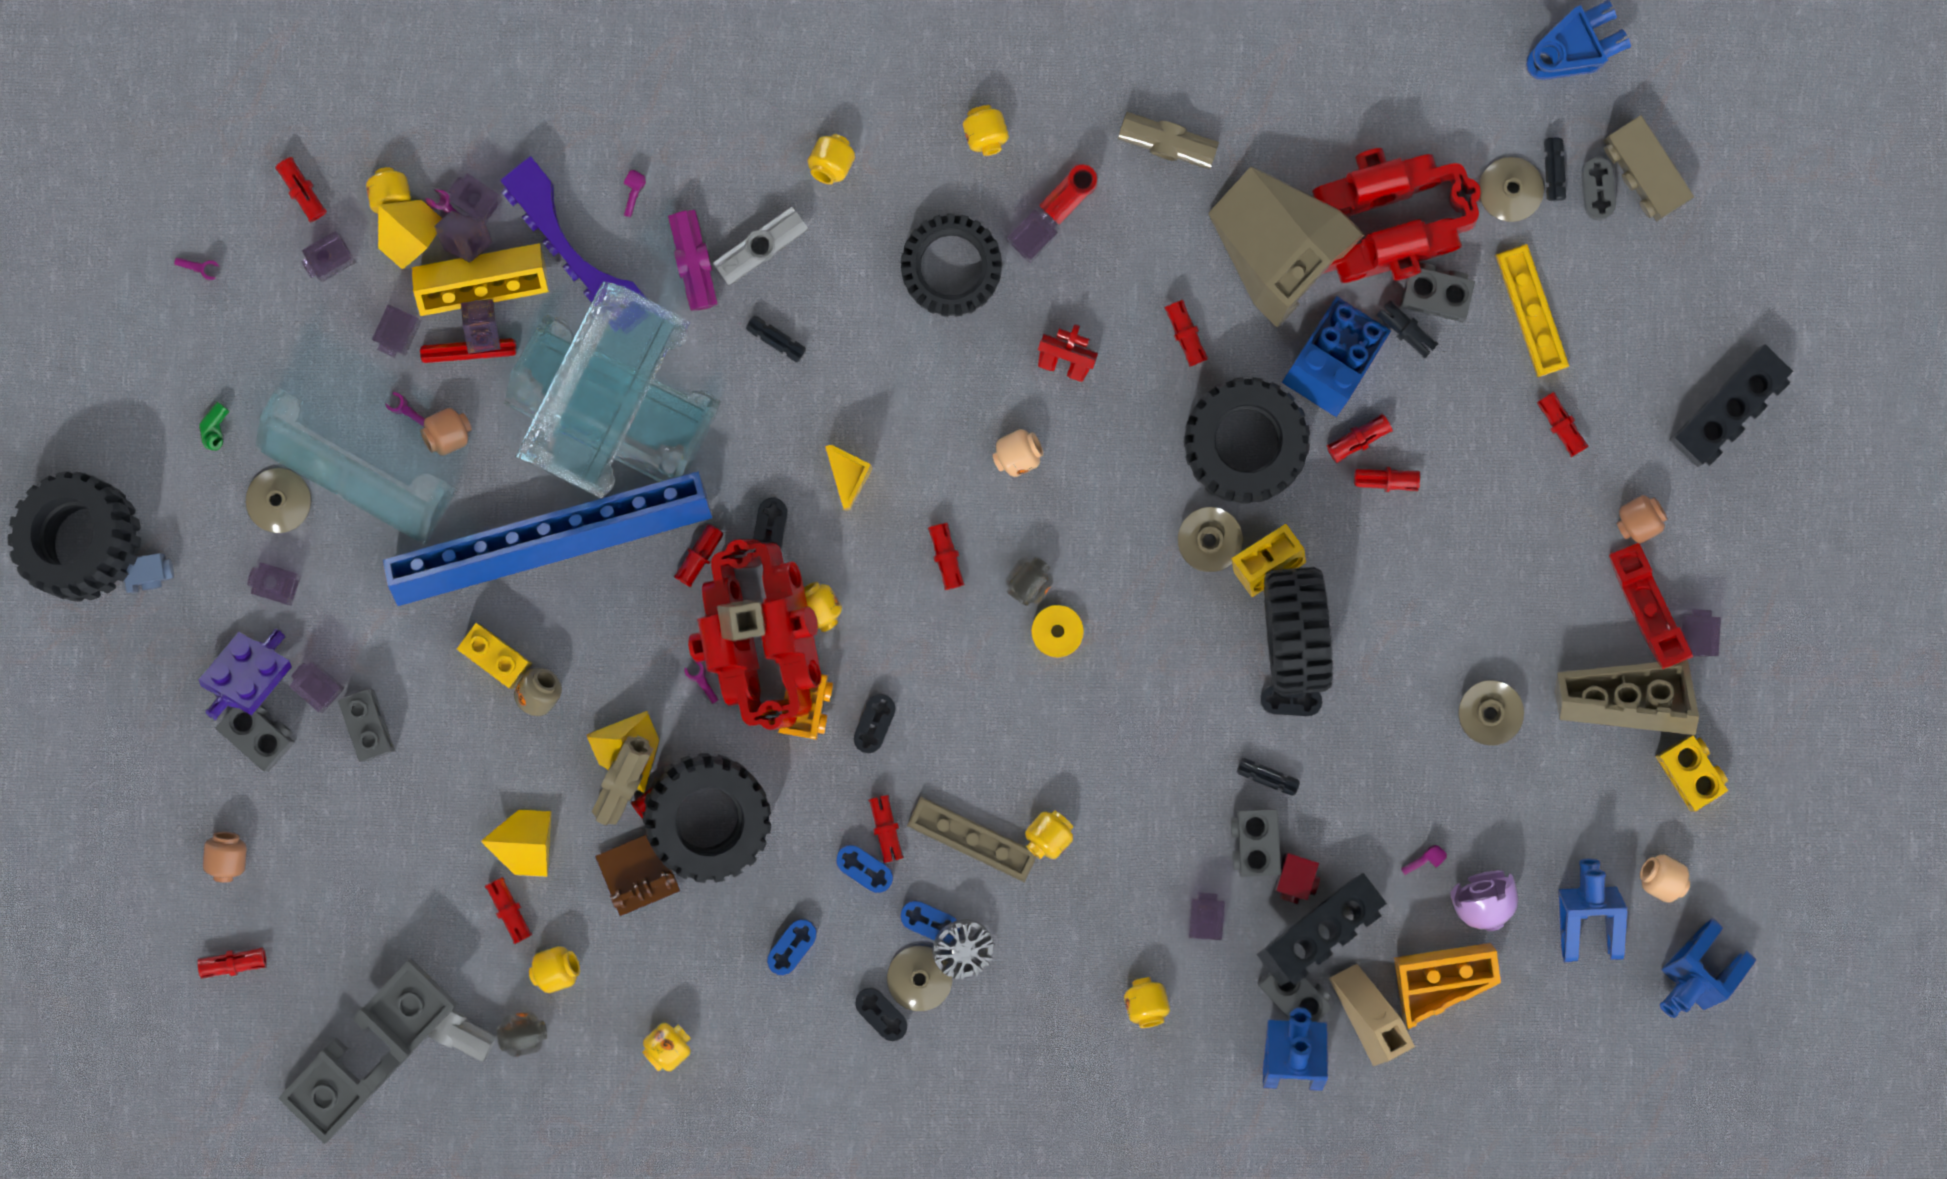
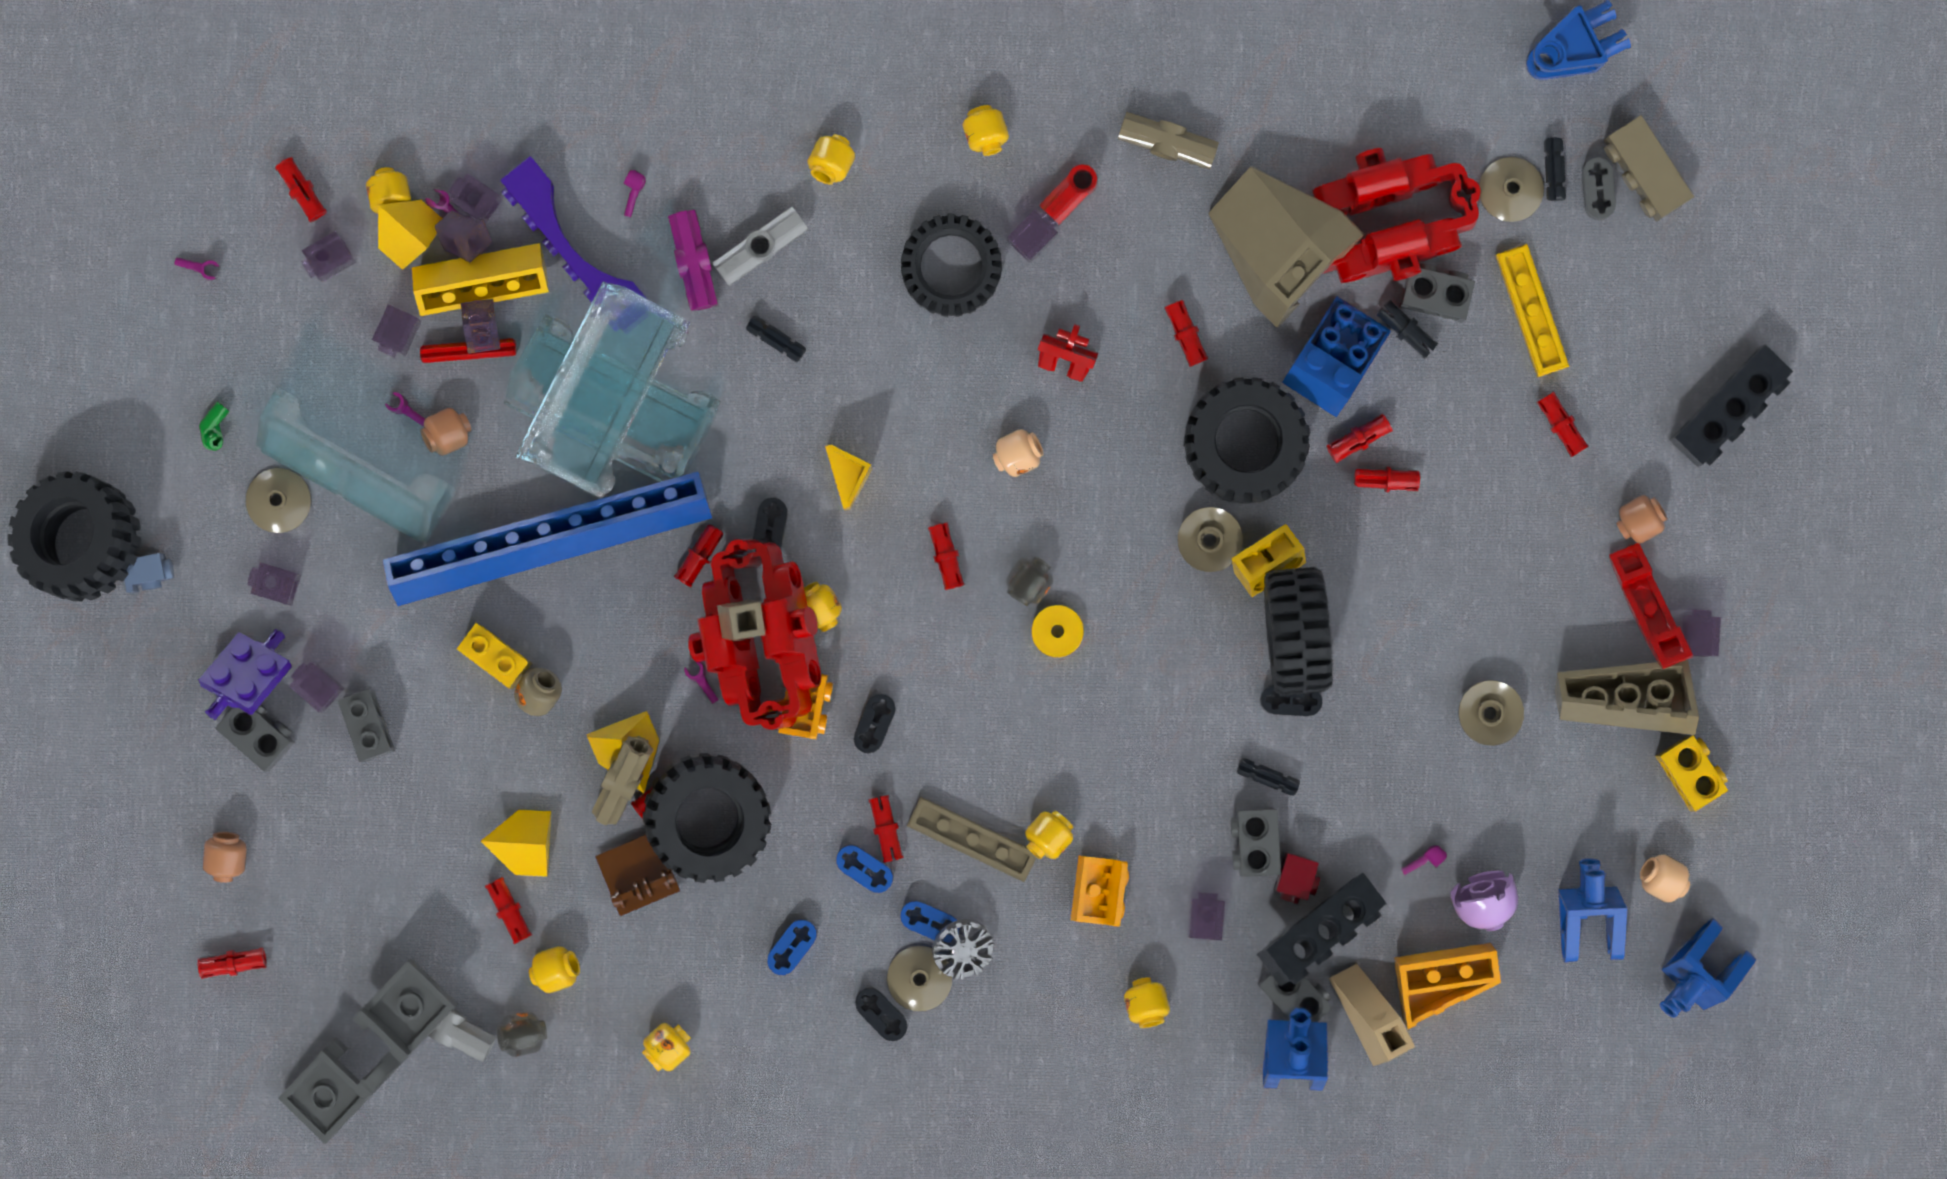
(1099, 891): none -> light orange bracket

